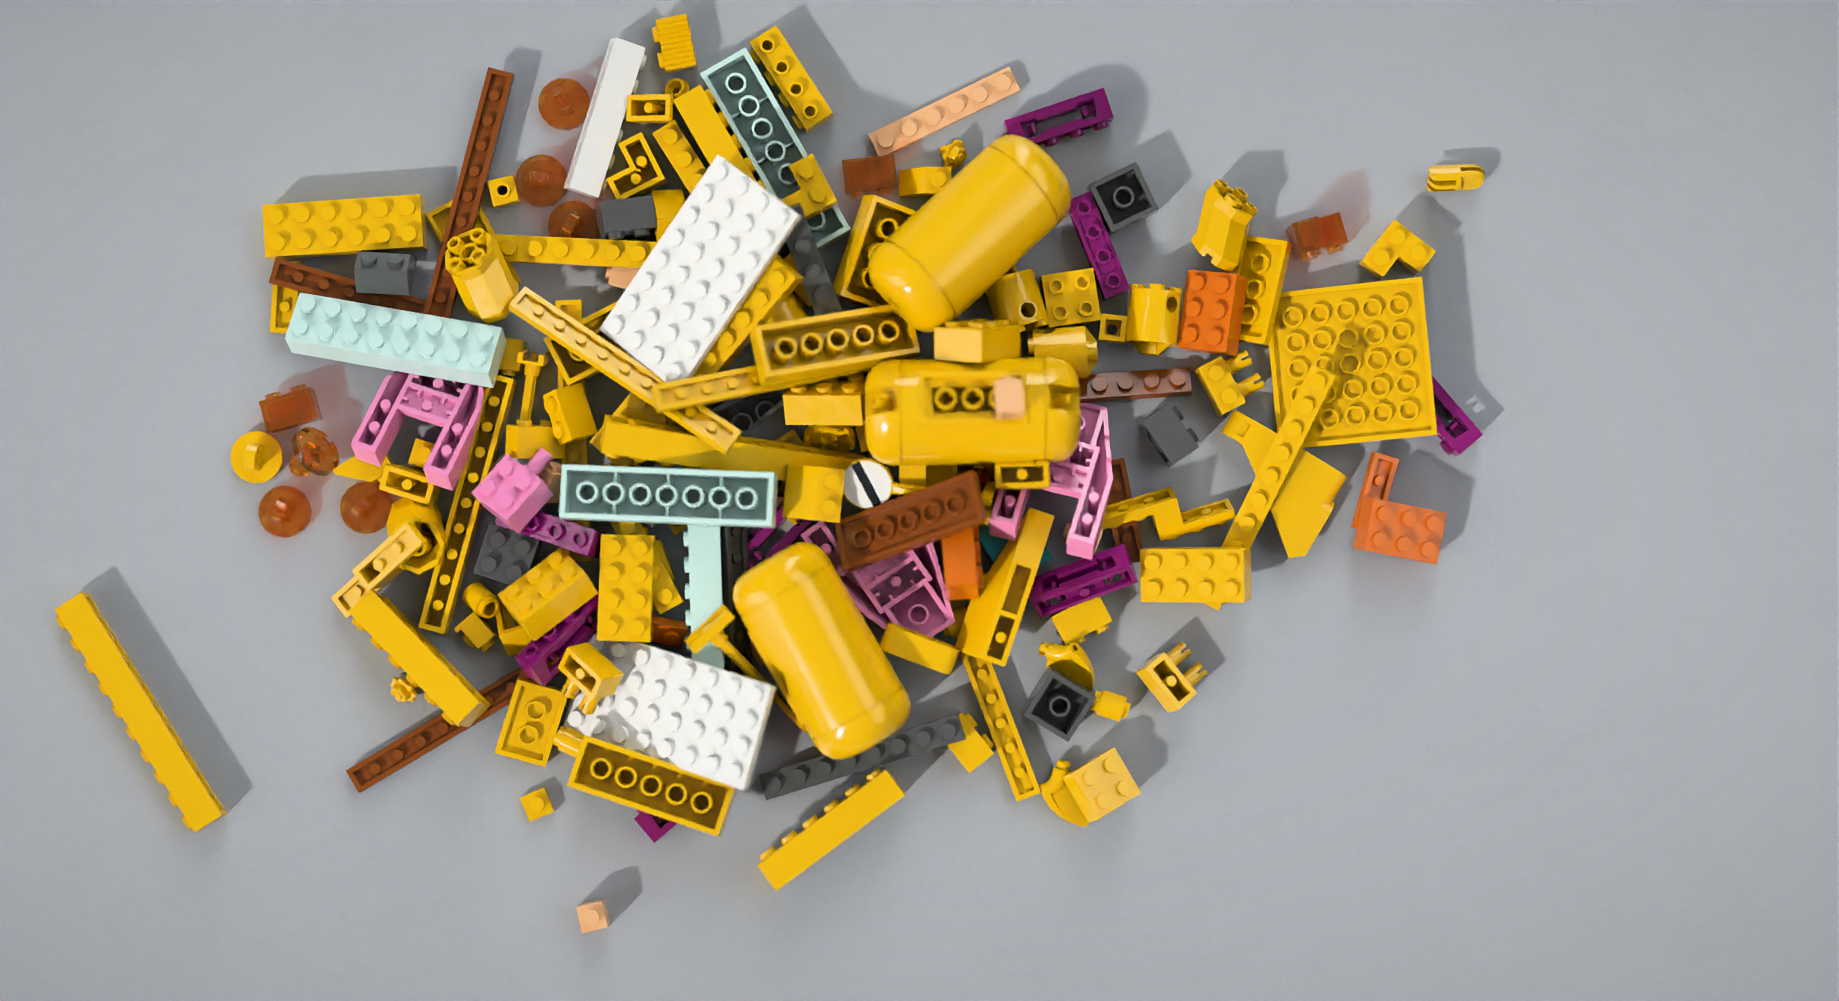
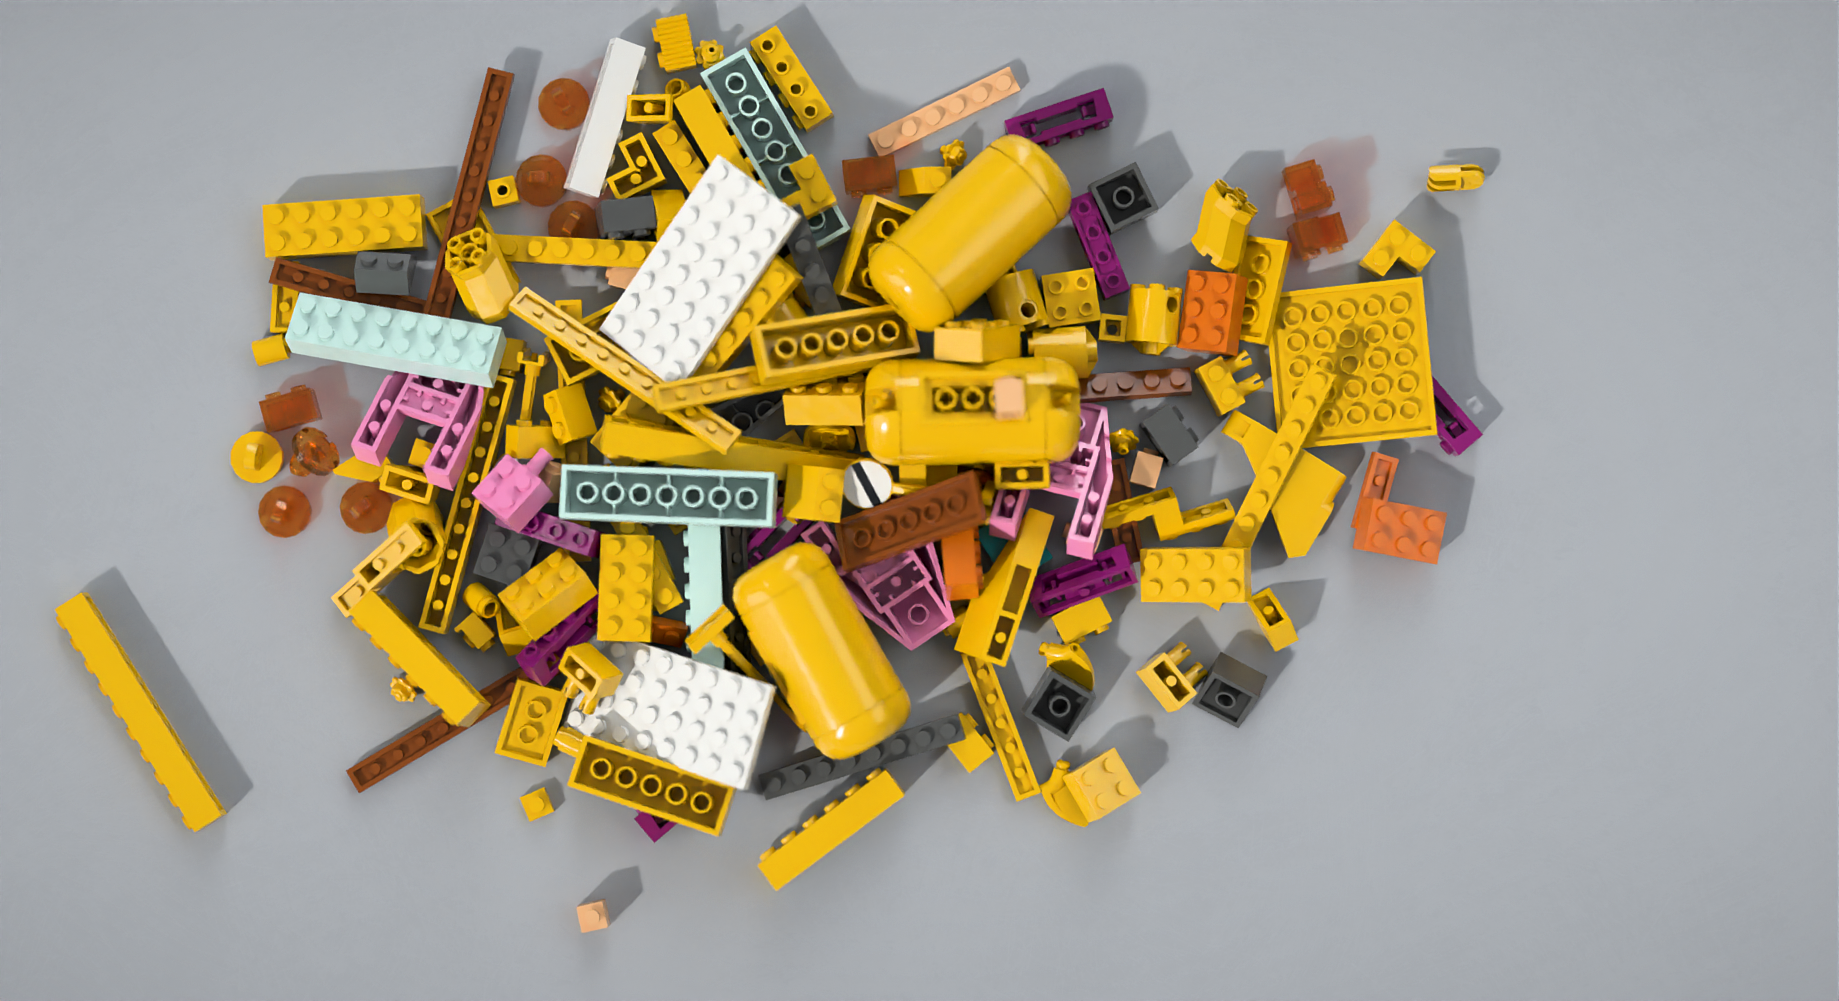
(271, 350): none -> yellow brick
(610, 399): none -> yellow plant
(709, 53): none -> yellow plant
(919, 648): yellow beam -> none
(1110, 705): yellow brick -> none
(1123, 441): none -> yellow plant
(1146, 468): none -> light nougat brick
(1230, 690): none -> dark grey slope
(1272, 619): none -> yellow slope
(1306, 191): none -> clear orange brick

